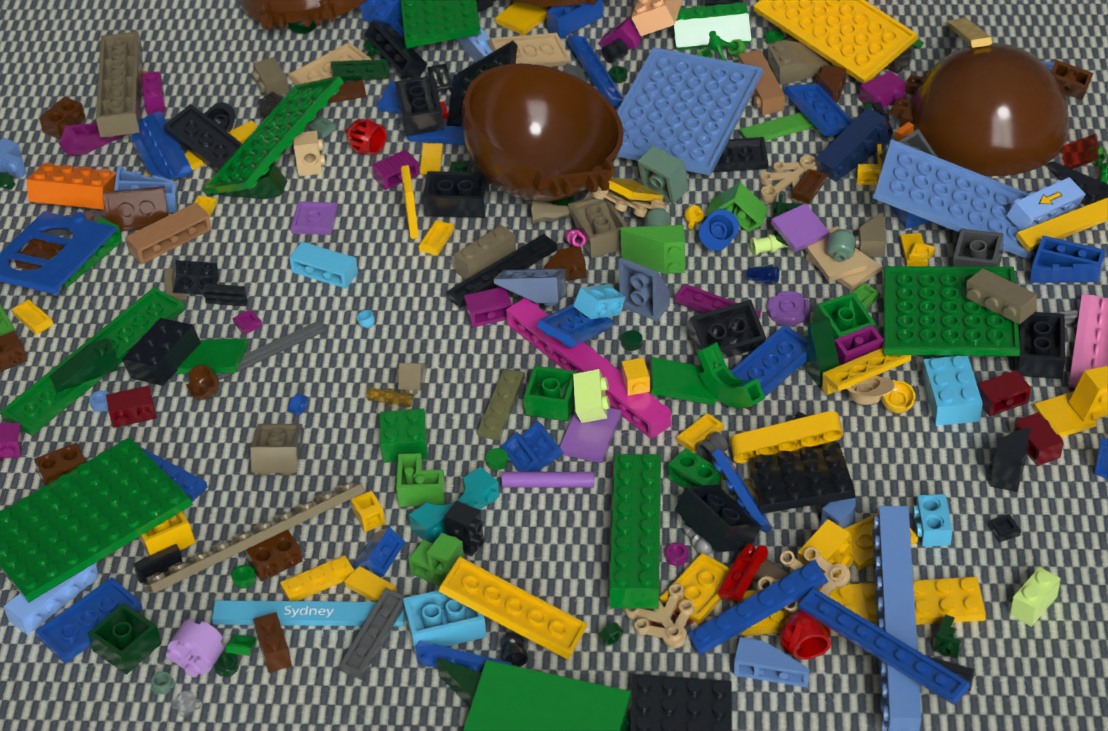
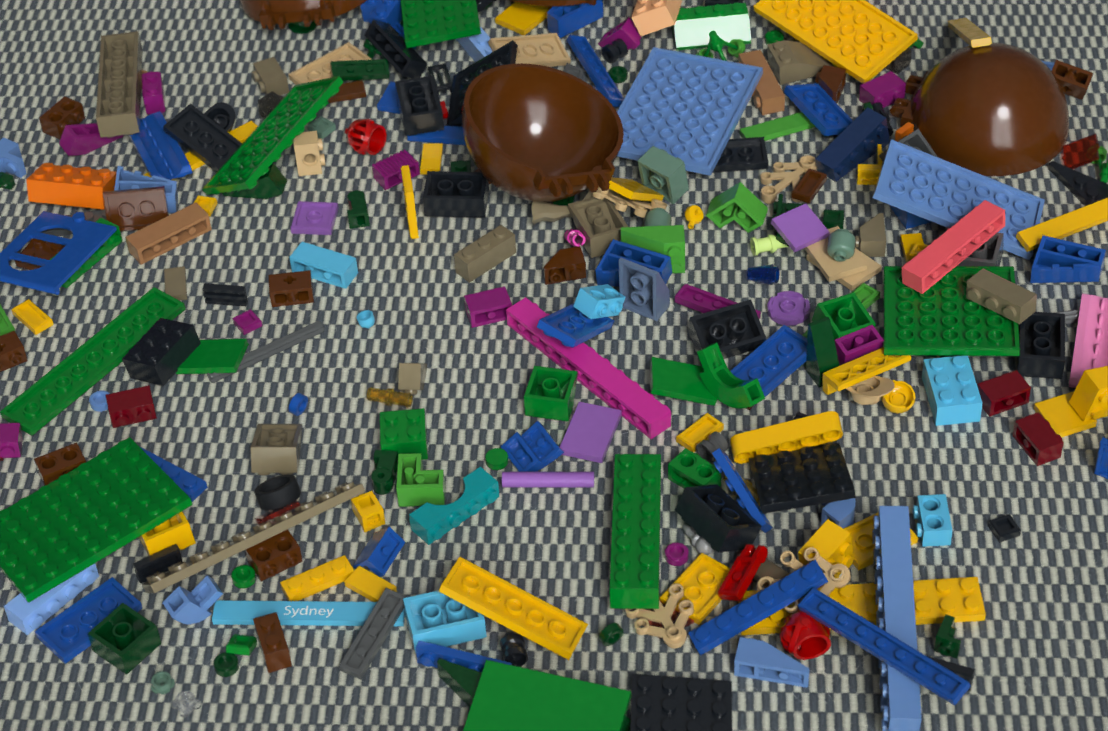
(89, 363): dark green slope -> none
(191, 275): black brick -> none
(193, 606): none -> medium blue brick
(195, 647): lavender brick -> none
(202, 382): reddish brown hair -> none
(274, 513): none -> clear red piece
(277, 492): none -> black tyre
(291, 288): none -> reddish brown brick
(357, 210): none -> dark green leg
(386, 470): none -> dark green leg
(436, 237): yellow tile -> none
(436, 559): bright green brick -> none
(466, 525): black brick -> none
(501, 404): olive plate -> none
(519, 259): black plate -> none
(538, 285): sand blue slope -> none
(590, 396): yellowish green brick -> none
(608, 268): none -> blue wedge
(631, 340): dark green tile -> none
(635, 376): yellow brick -> none
(718, 230): blue piece -> none
(833, 218): none -> dark green tile
(953, 246): none -> coral brick
(1009, 460): black slope -> none
(1035, 596): yellowish green brick -> none
(1045, 204): light blue brick -> none

